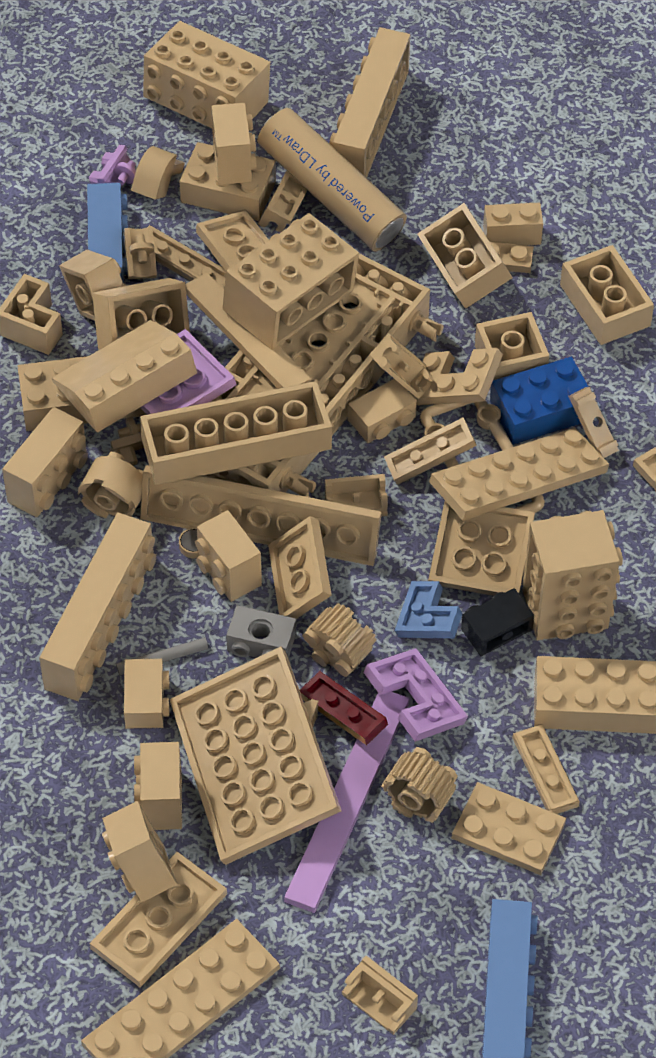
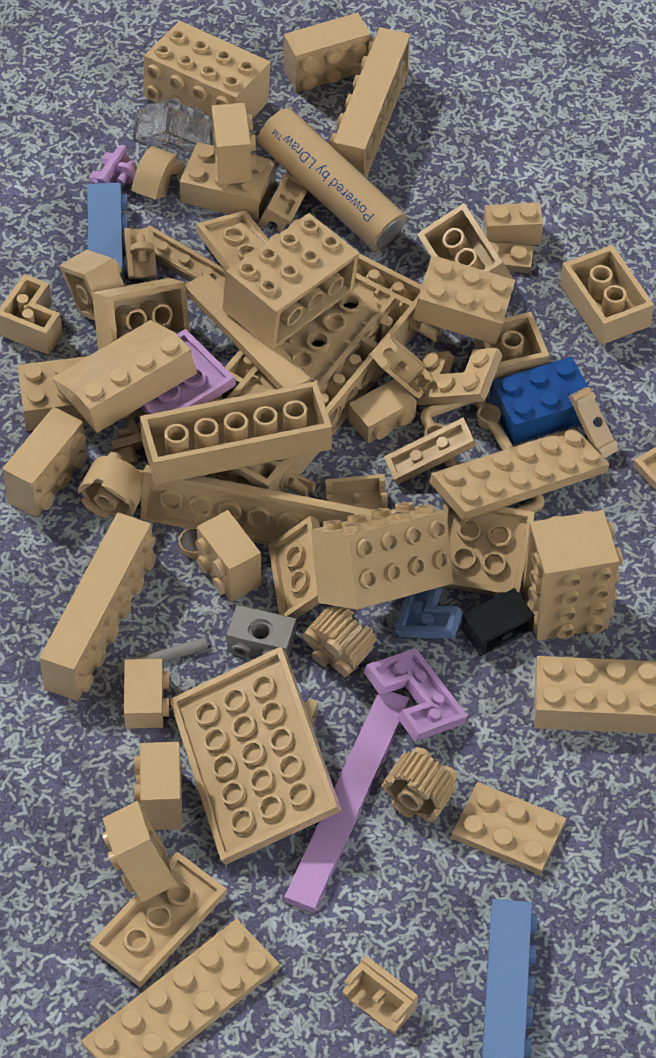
(172, 124): none -> clear brick
(325, 52): none -> tan brick
(344, 708): dark red plate -> none
(381, 555): none -> tan brick
(463, 299): none -> tan brick
(545, 769): tan tile -> none

